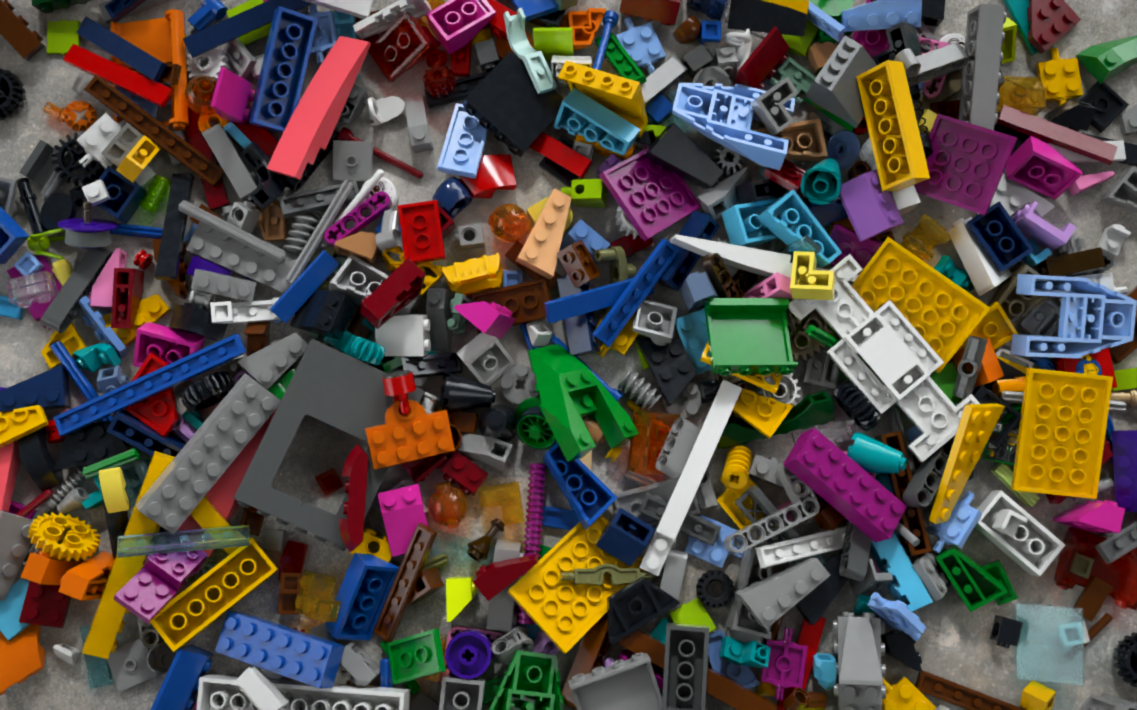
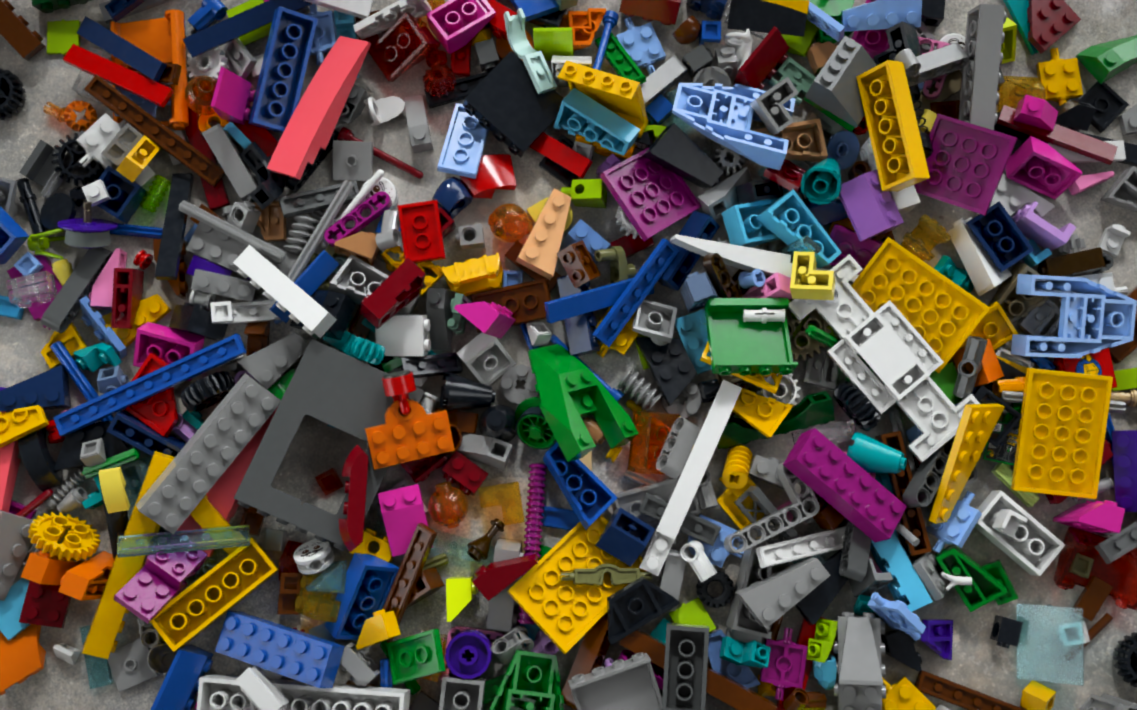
(93, 452): none -> light grey slope
(285, 291): none -> white brick
(313, 556): none -> white head
(331, 580): none -> clear light blue slope
(378, 629): none -> yellow slope
(698, 562): none -> white piece
(751, 278): none -> light blue bush
(764, 315): none -> white pin
(821, 646): none -> lime slope
(939, 636): none -> dark purple wing
(956, 580): none -> white bar
(1036, 113): none -> dark pink slope

